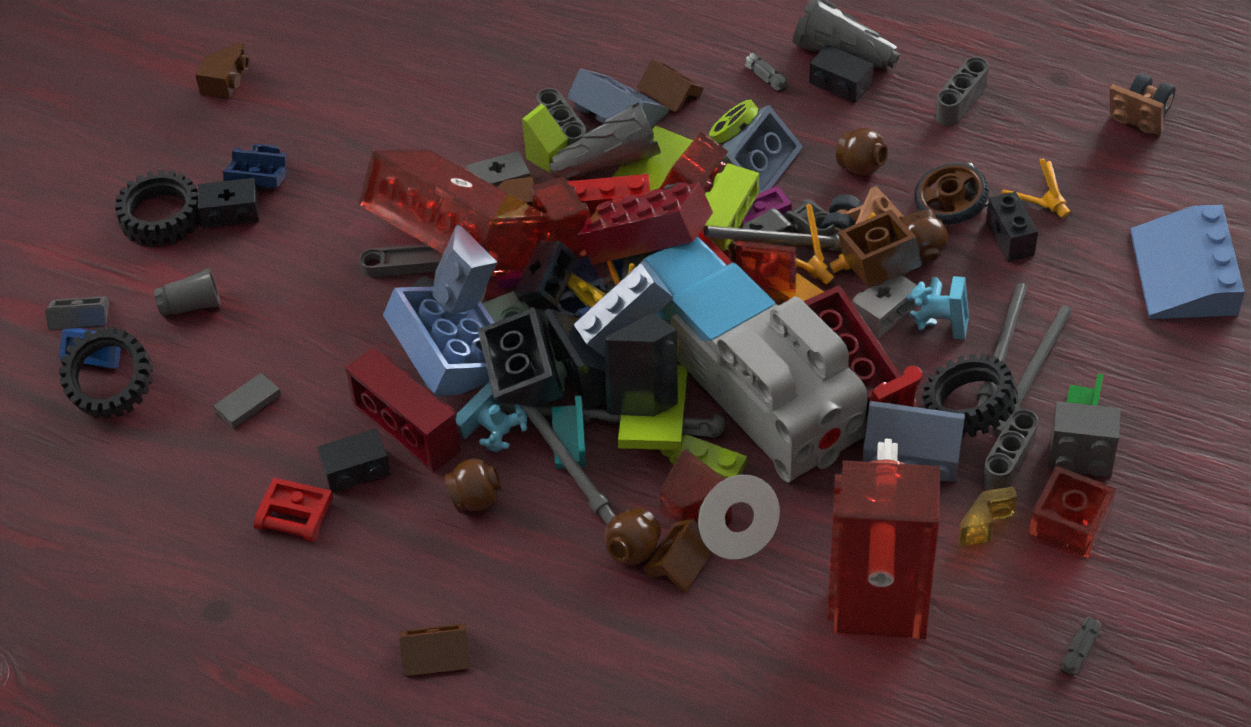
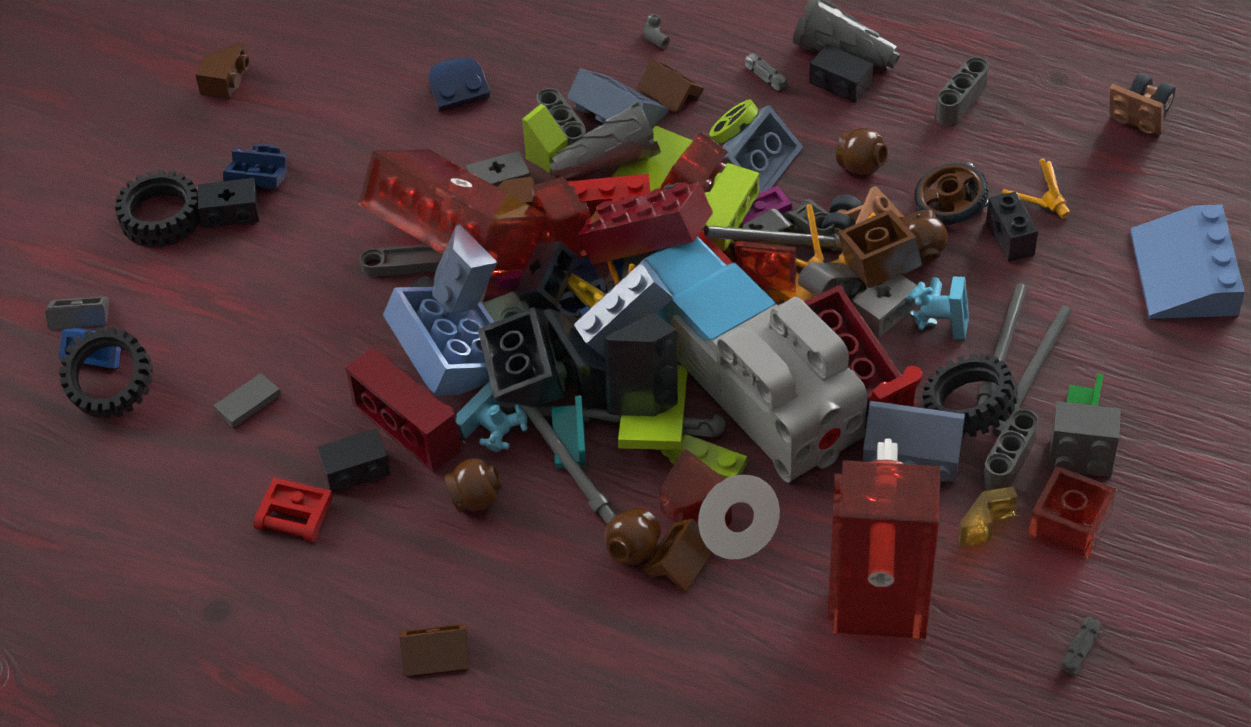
(188, 294): dark grey plant -> none
(457, 82): none -> dark blue slope
(652, 32): none -> dark grey arm
(824, 276): none -> dark grey beam

